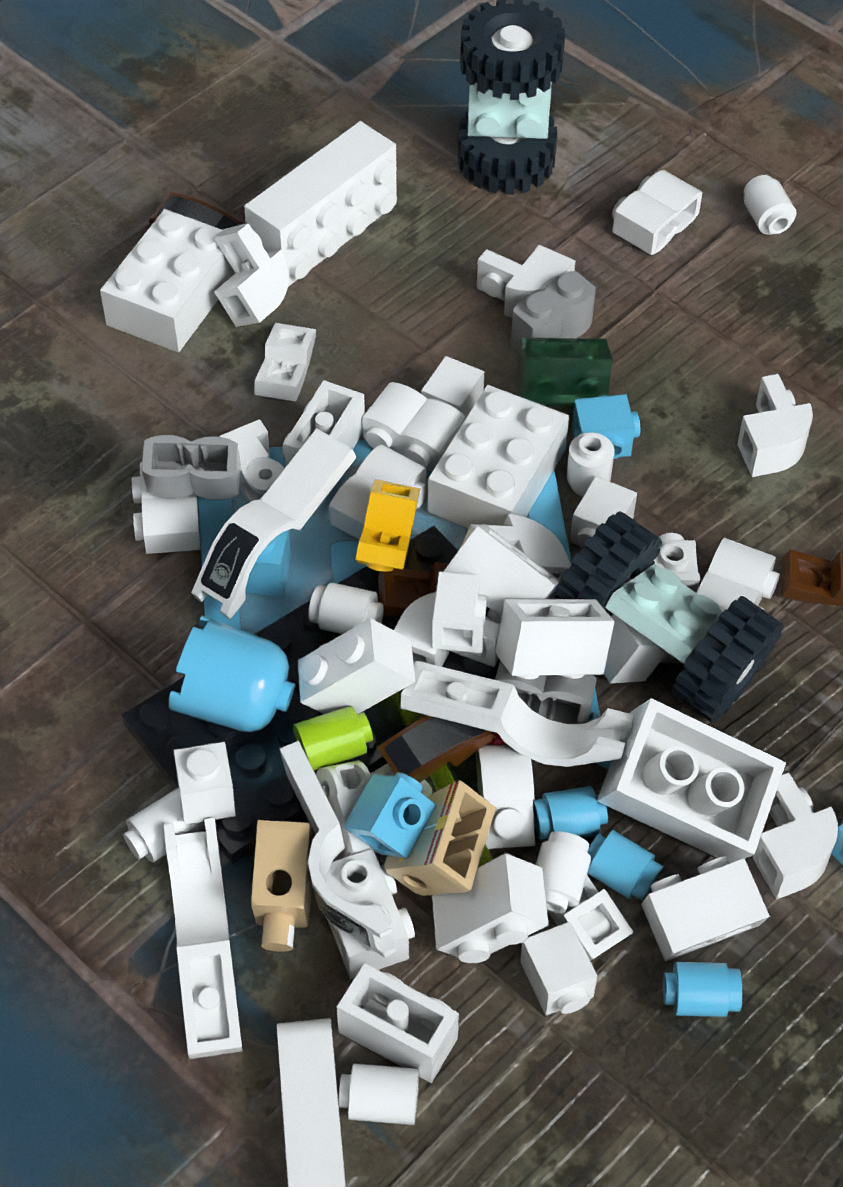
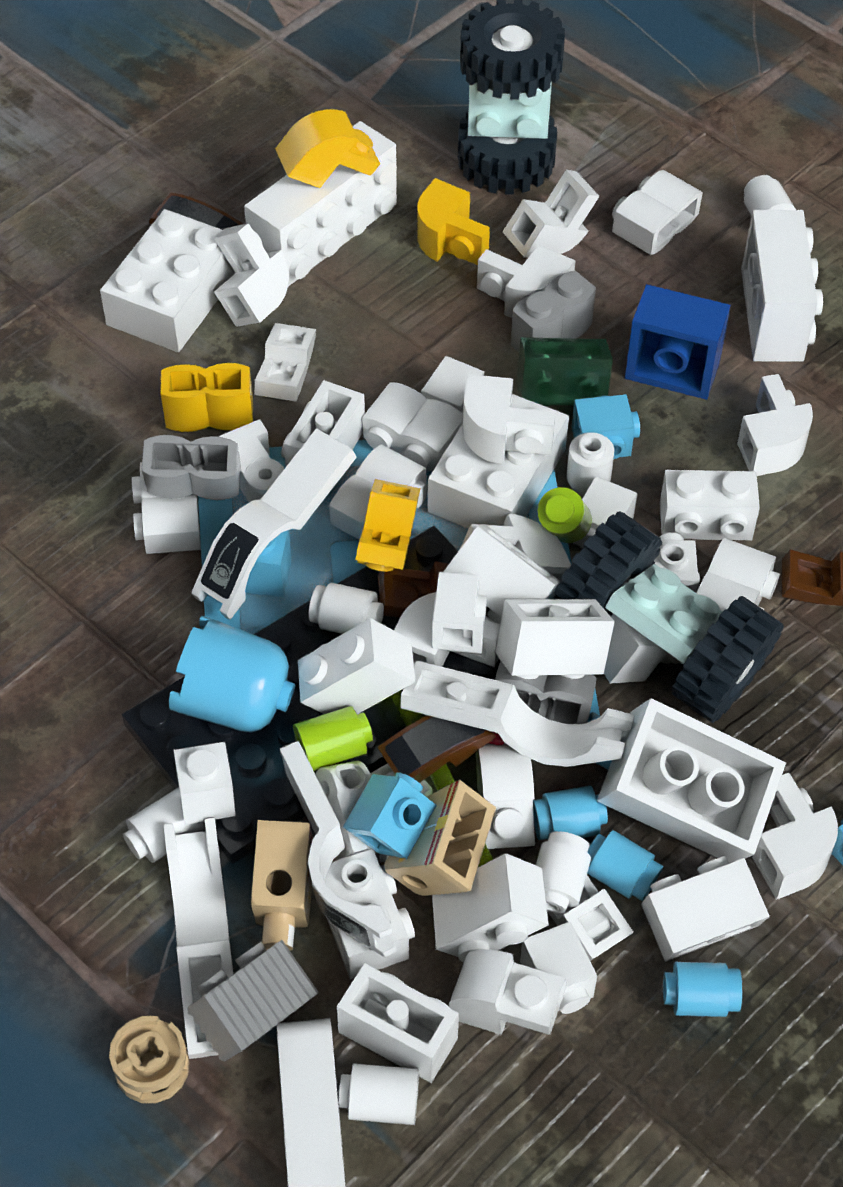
(149, 1058): none -> tan wheel
(206, 397): none -> yellow brick
(251, 1001): none -> light grey brick
(323, 142): none -> yellow brick
(446, 225): none -> yellow brick
(496, 427): none -> white brick
(501, 991): none -> white brick
(557, 221): none -> white brick
(564, 515): none -> lime brick
(676, 341): none -> blue brick
(709, 504): none -> white brick
(780, 285): none -> white brick

